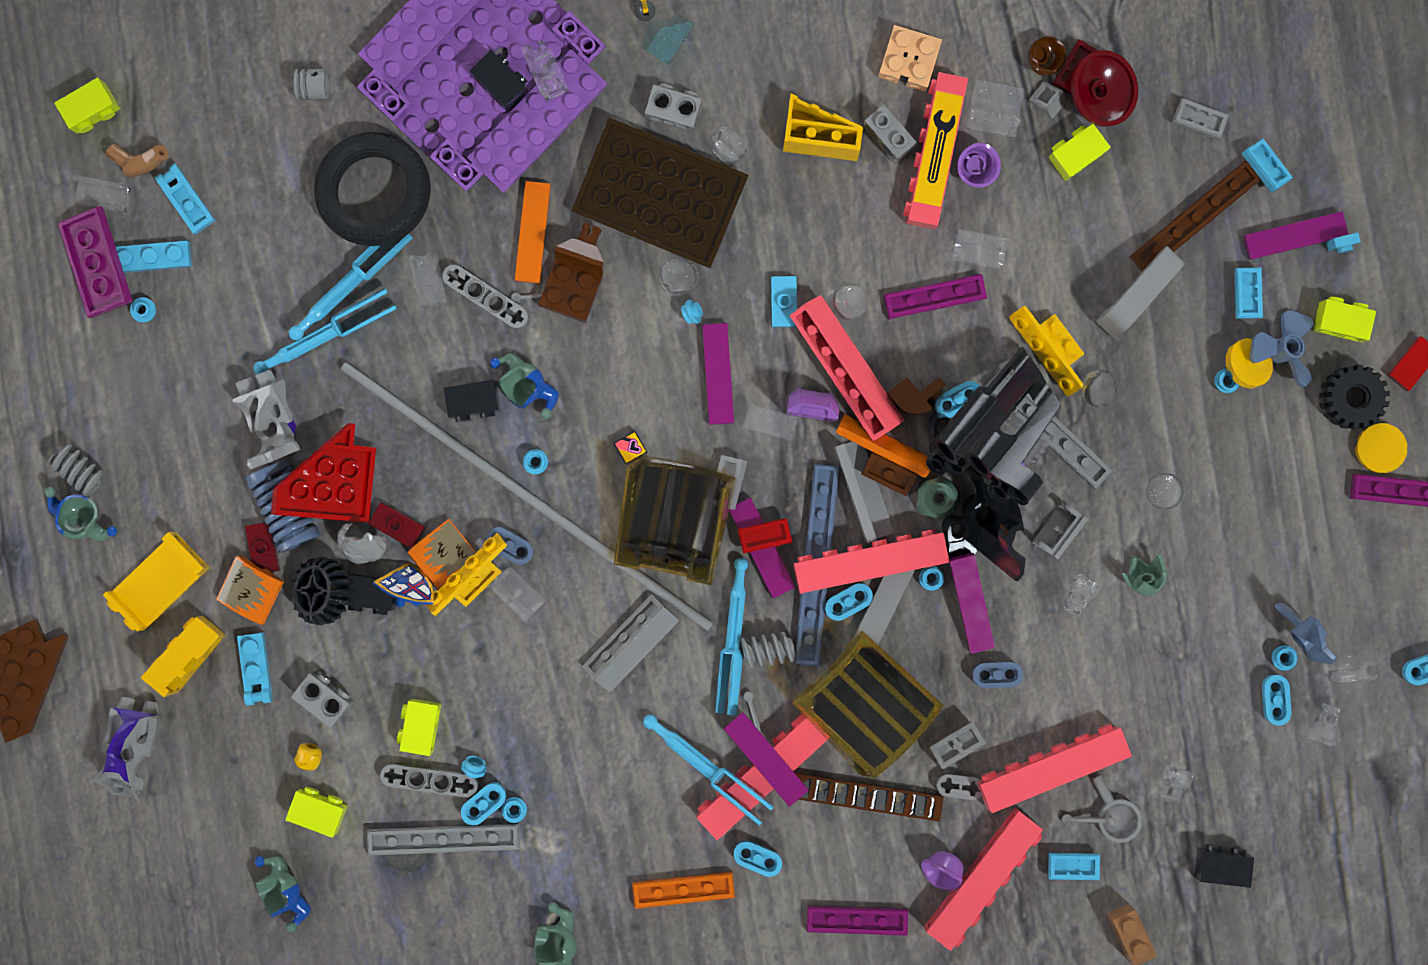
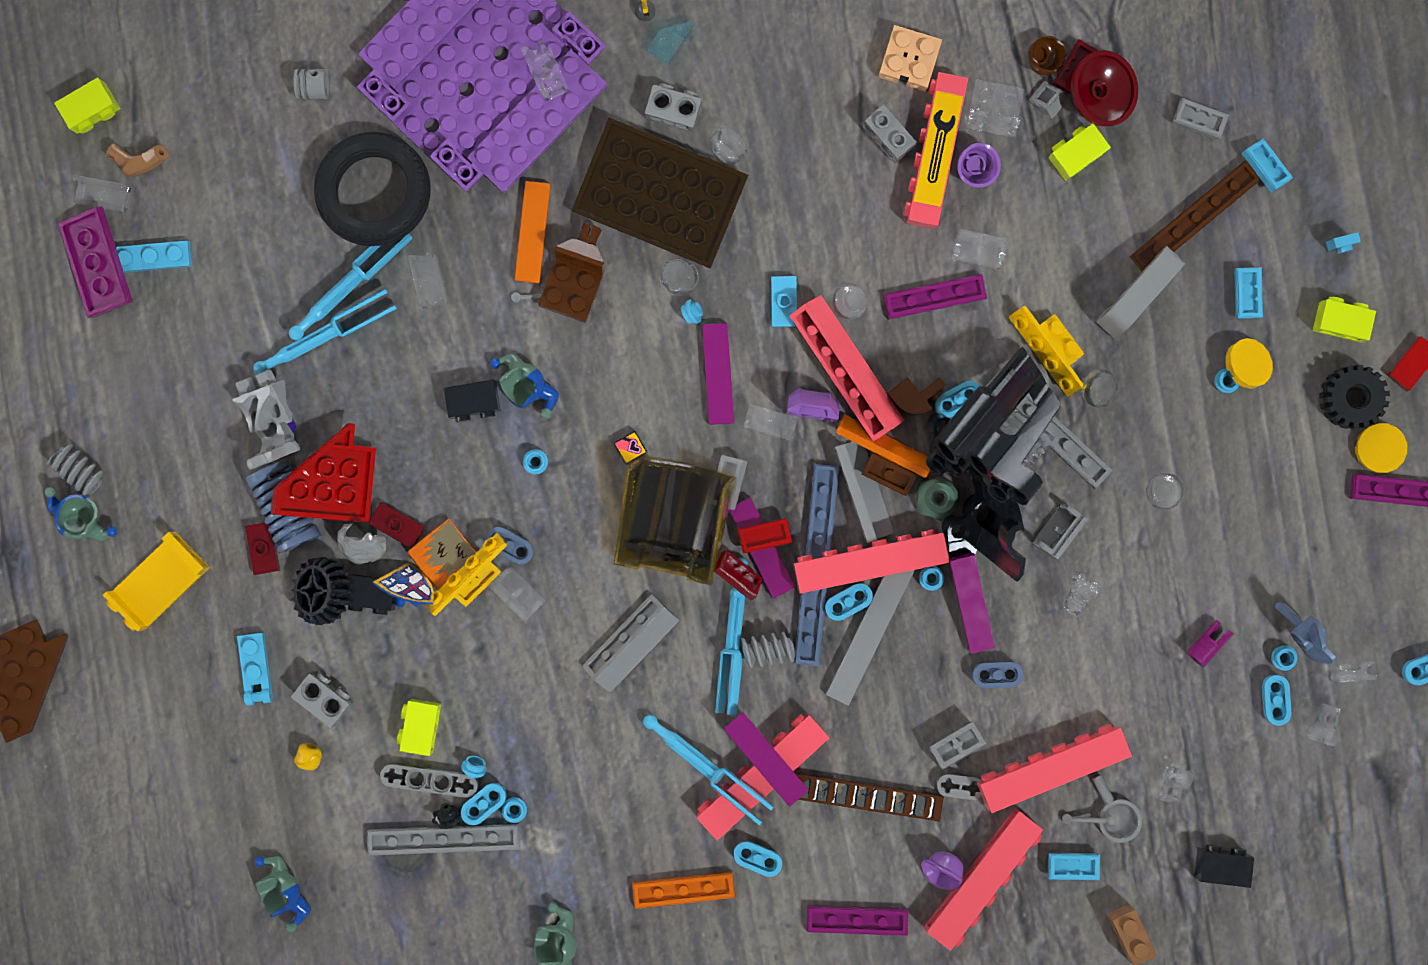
(122, 733): light grey hips -> none
(150, 310): medium azure plate -> none
(183, 656): yellow wedge -> none
(185, 199): medium azure plate -> none
(250, 590): slope -> none
(317, 811): neon yellow brick -> none
(447, 816): none -> black plant
(485, 297): light grey beam -> none
(499, 81): black brick -> none
(523, 494): light grey piece -> none
(738, 575): none -> dark red plate
(748, 696): light grey hinge -> none
(820, 133): yellow wedge -> none
(868, 707): windscreen -> none
(1146, 578): sand green piece -> none
(1205, 647): none -> magenta hinge
(1286, 348): sand blue piece -> none
(1295, 235): magenta tile -> none

